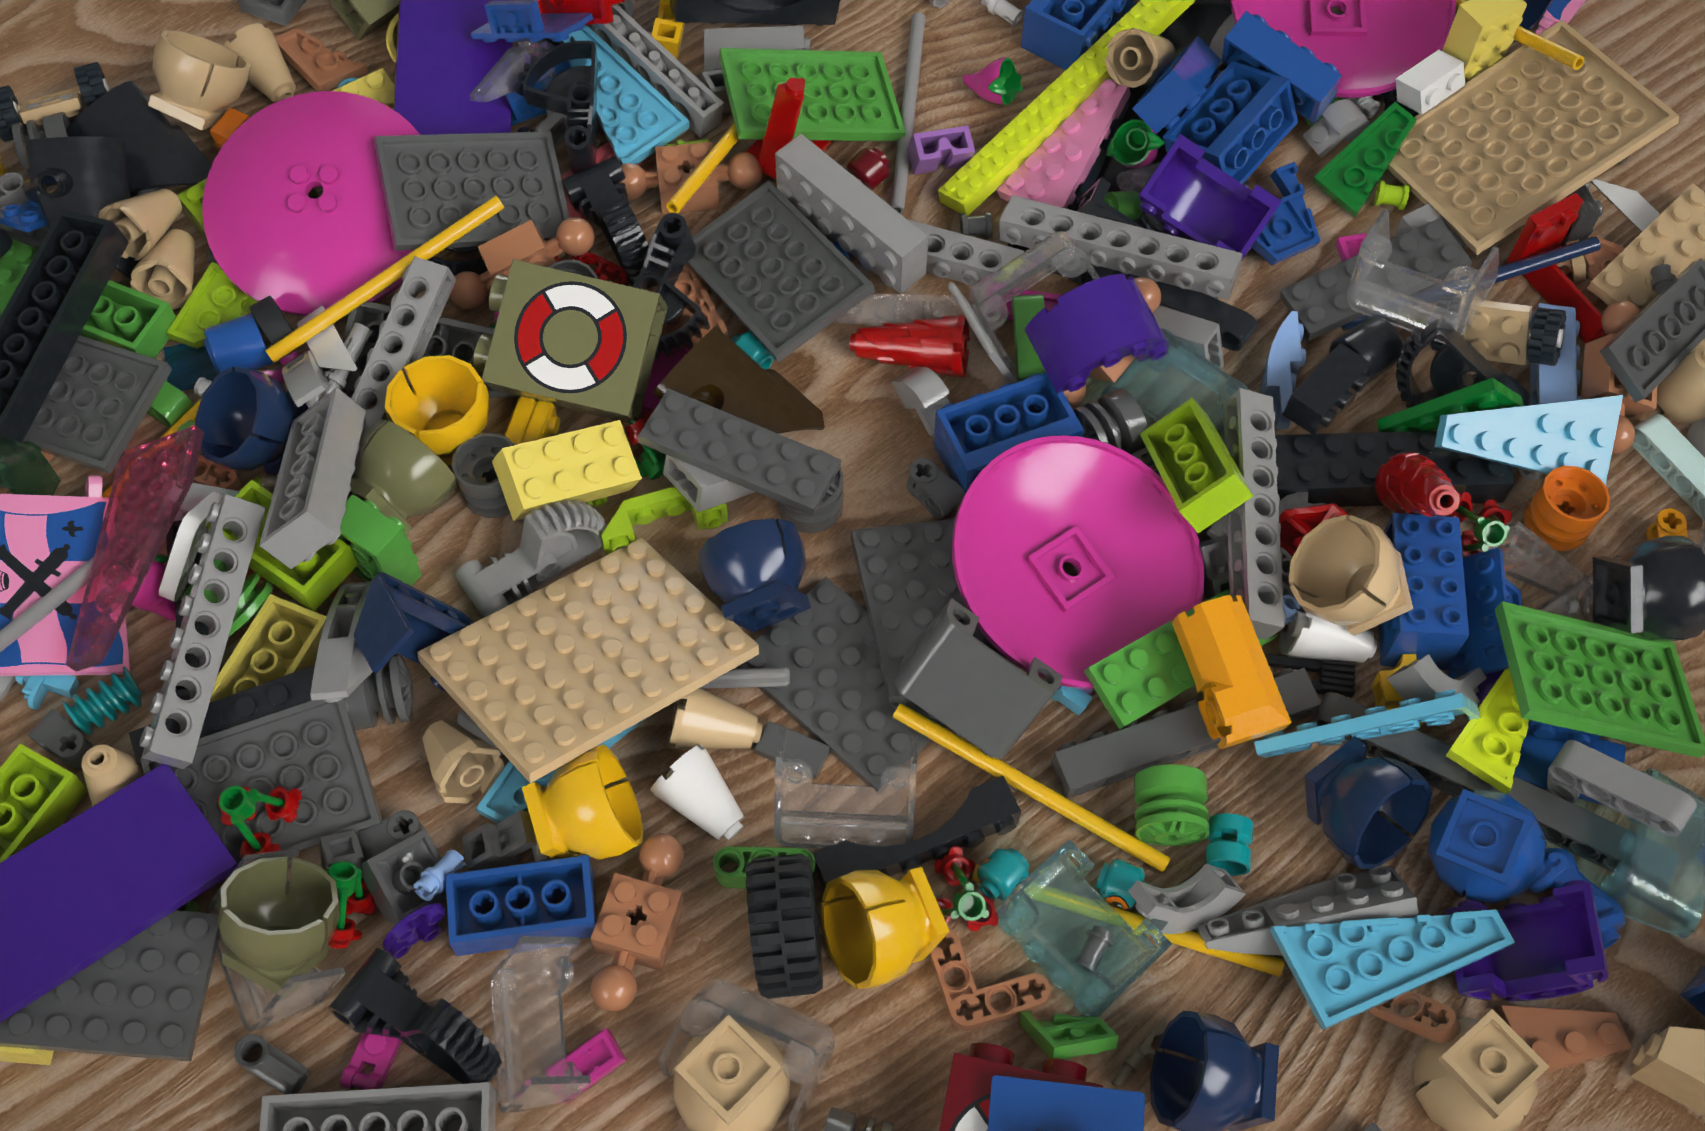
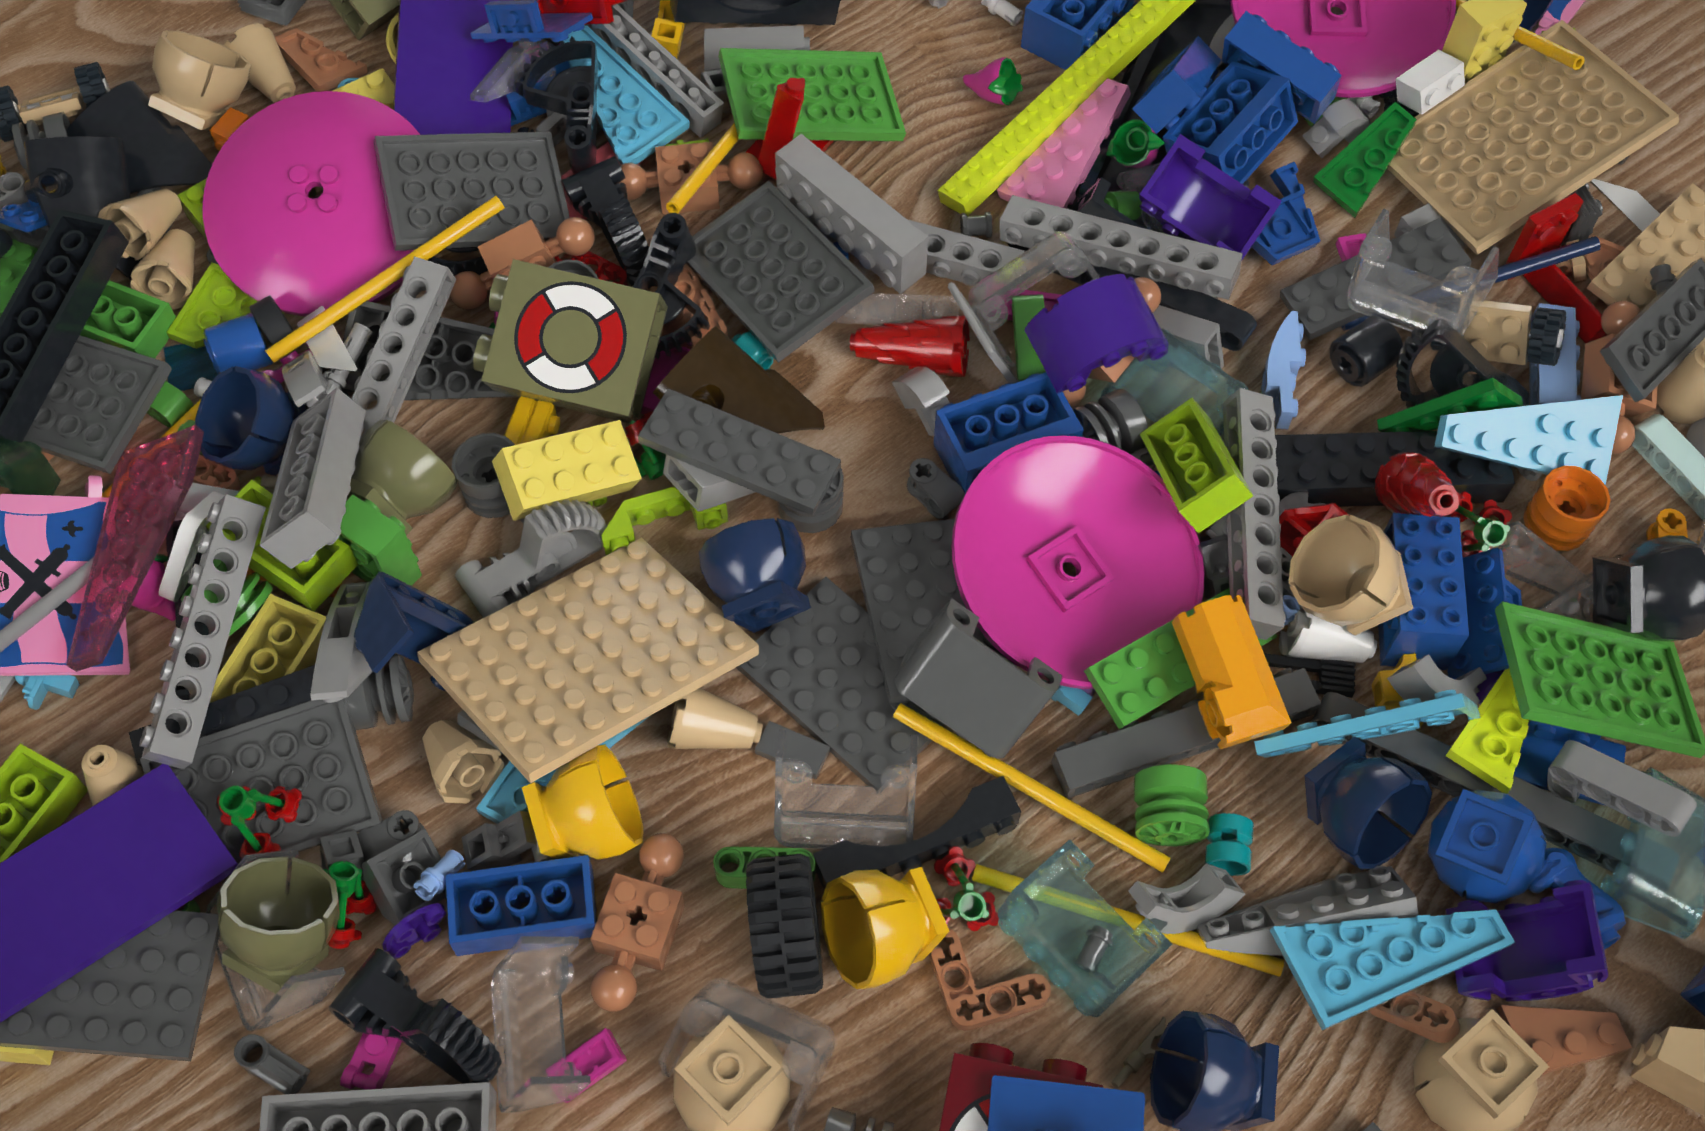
(61, 739): dark grey piece -> none
(104, 702): teal piece -> none
(445, 405): yellow plate -> none
(700, 794): white cone -> none
(751, 678): light grey axle -> none
(869, 167): dark red head -> none
(908, 112): light grey piece -> none
(946, 146): medium lavender brick -> none
(1002, 873): teal head -> none
(1069, 1035): bright green wing -> none
(1117, 880): teal head -> none
(1137, 57): tan cone -> none
(1328, 390): black wedge -> none
(1391, 195): lime bush -> none

